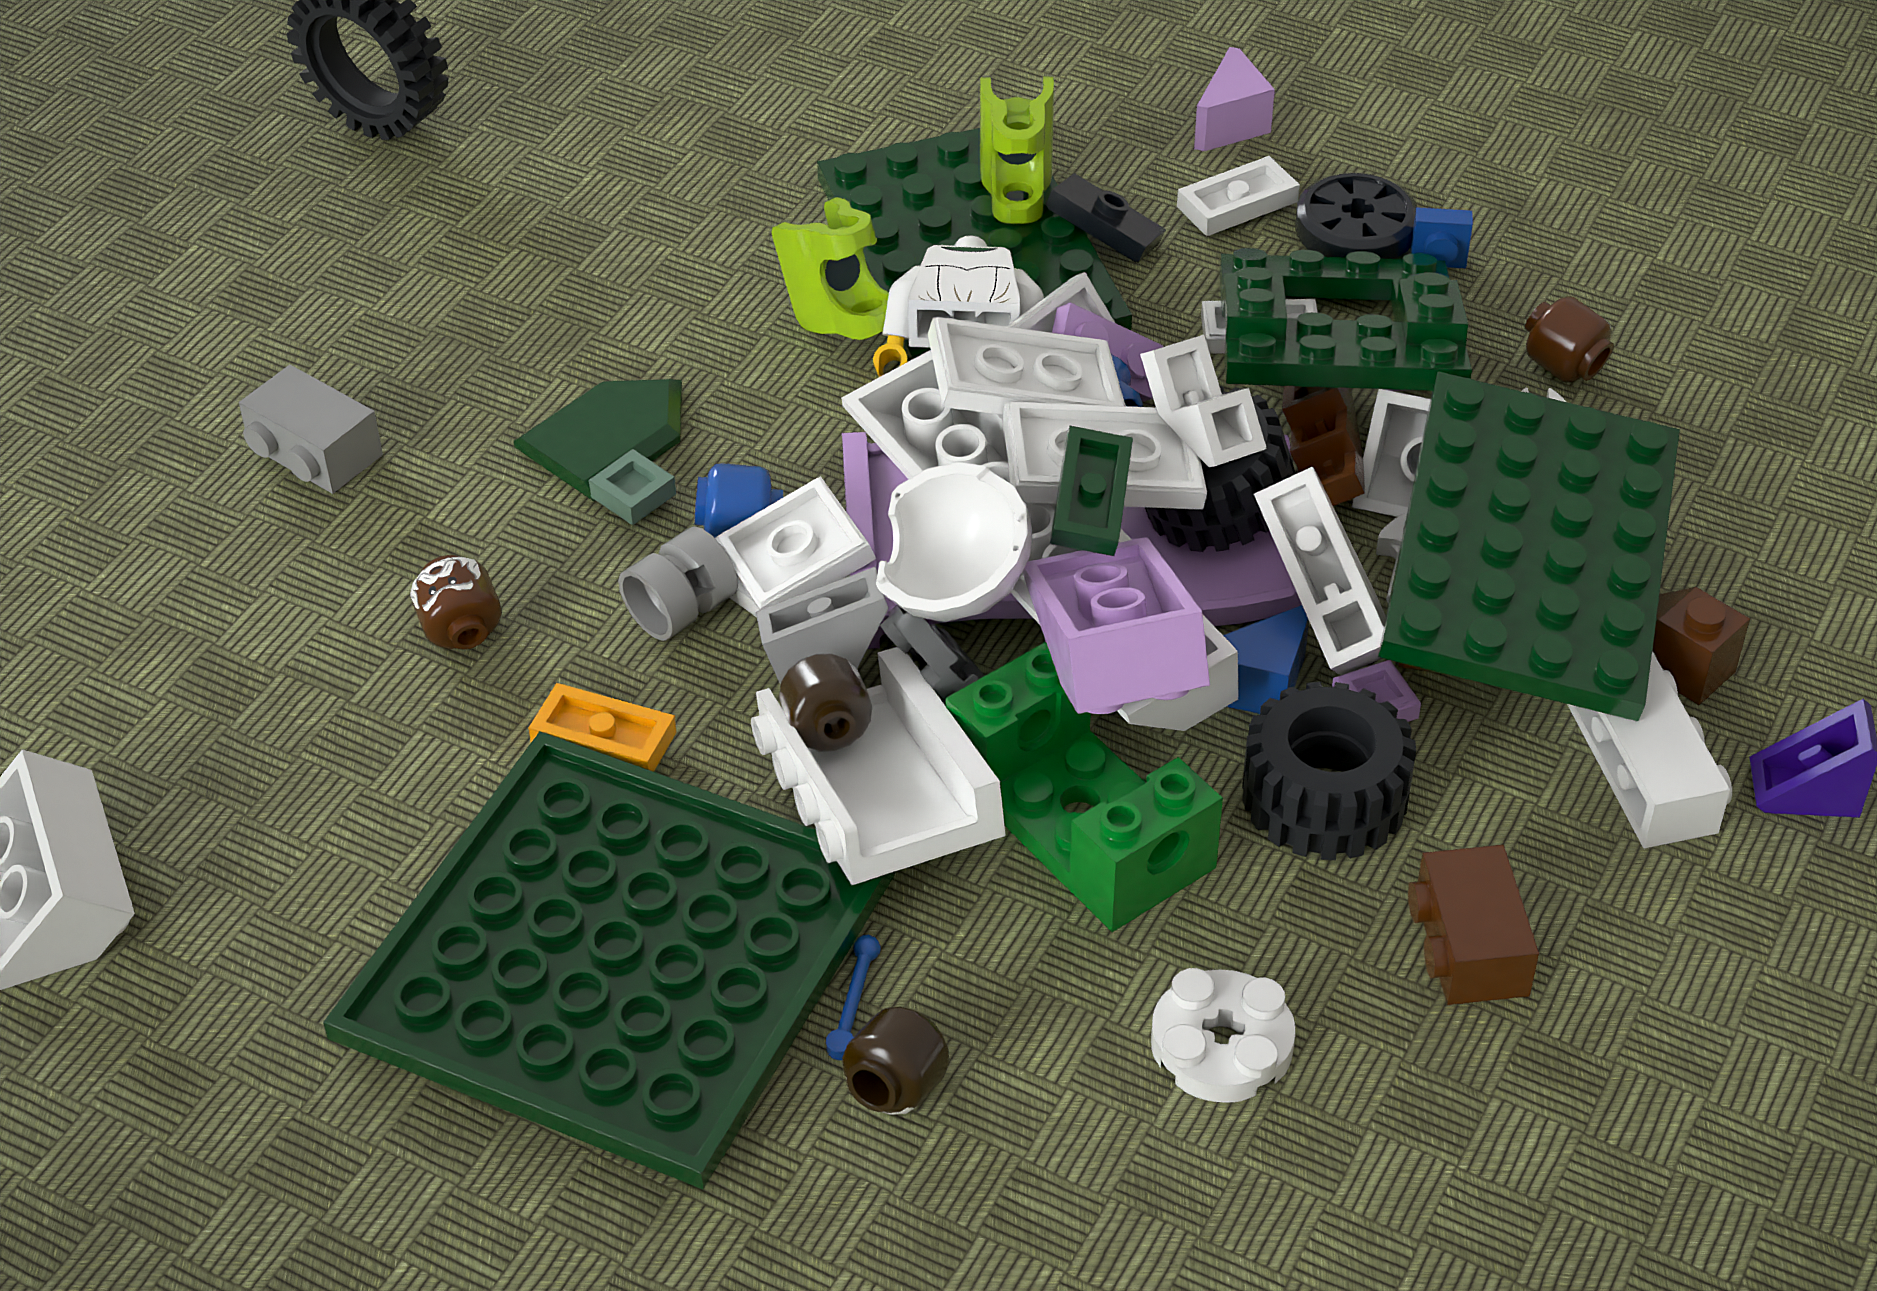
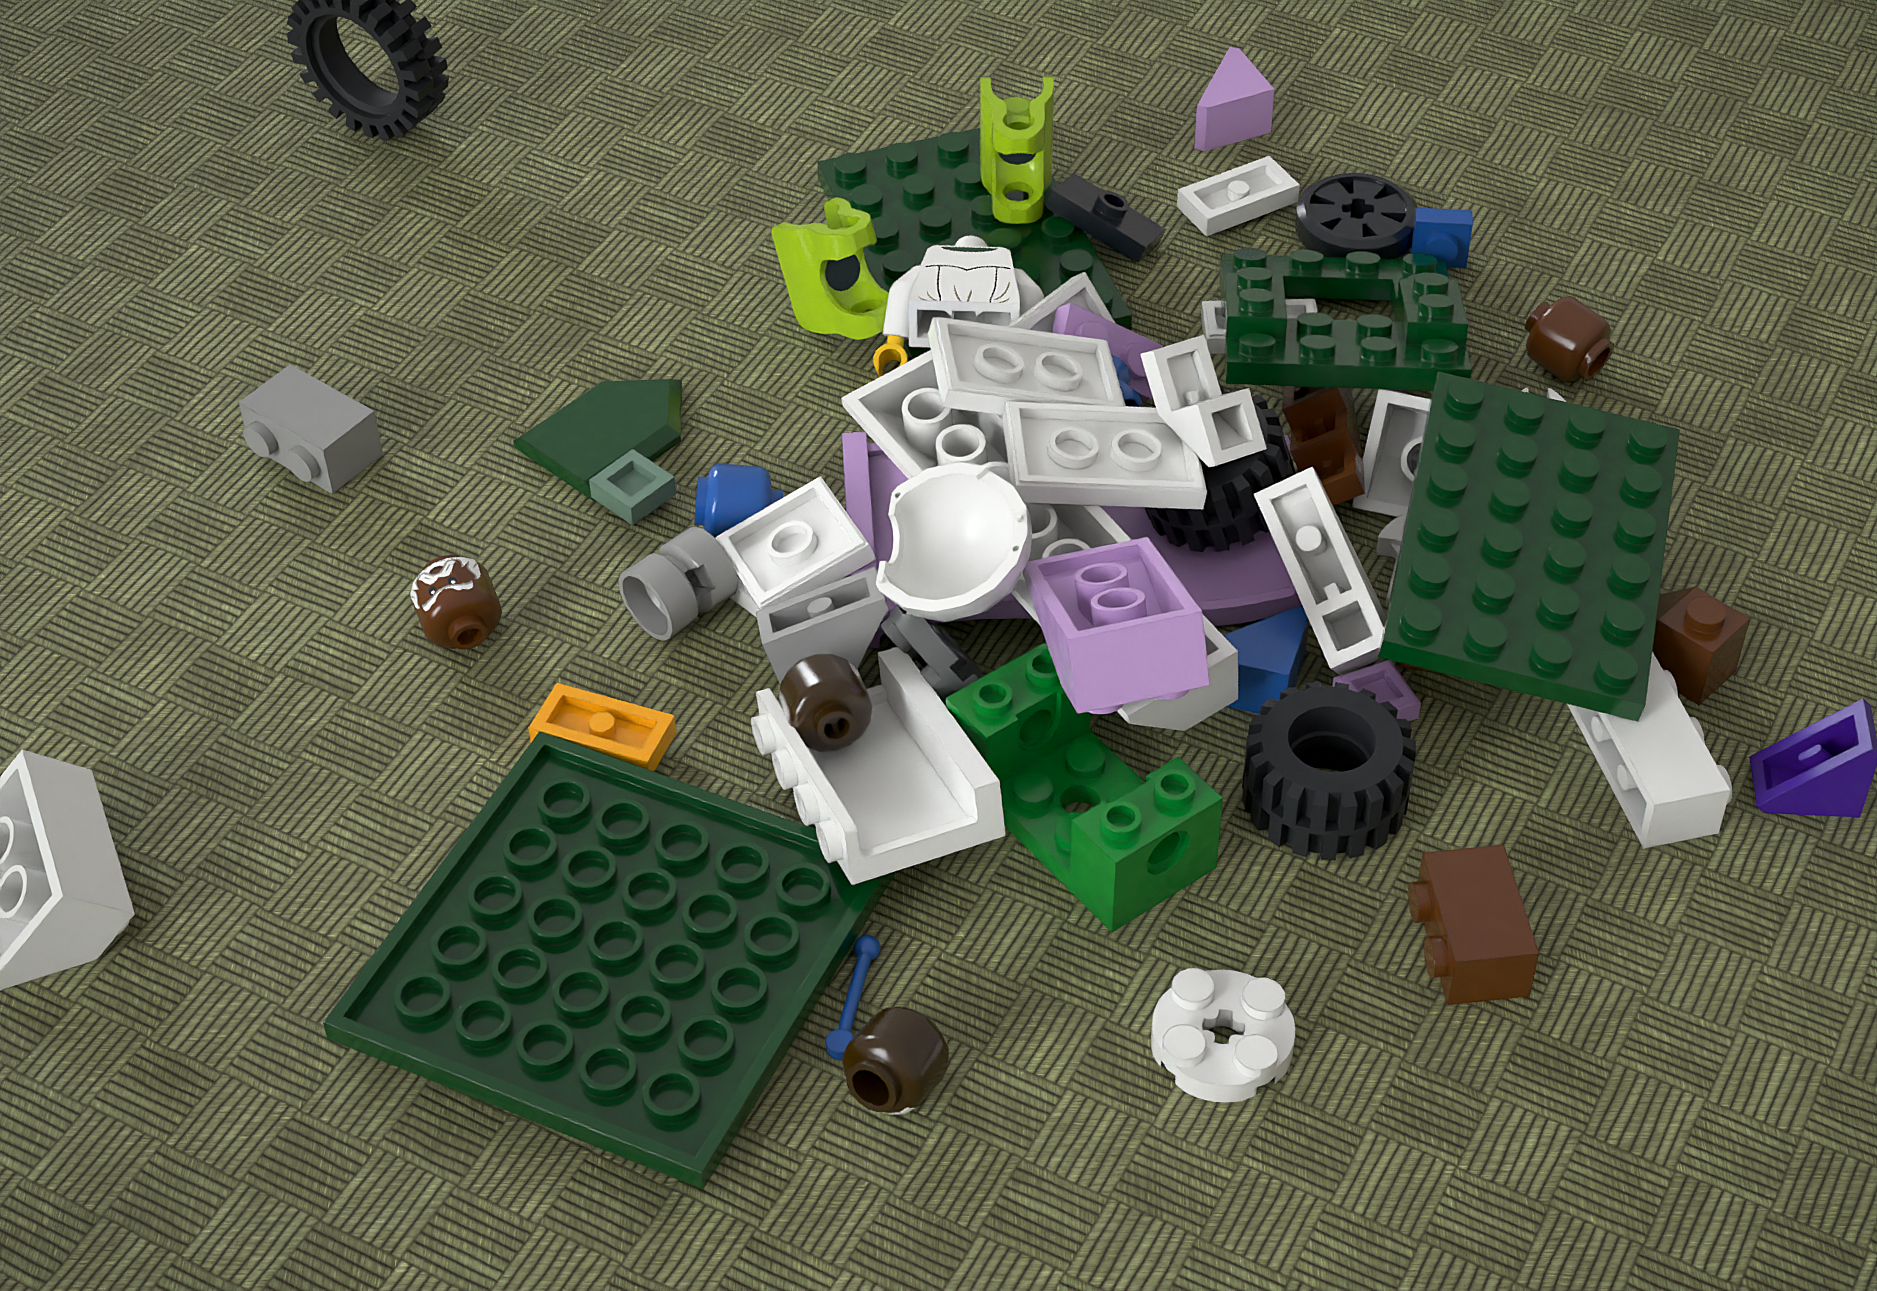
(1091, 491): dark green plate -> none

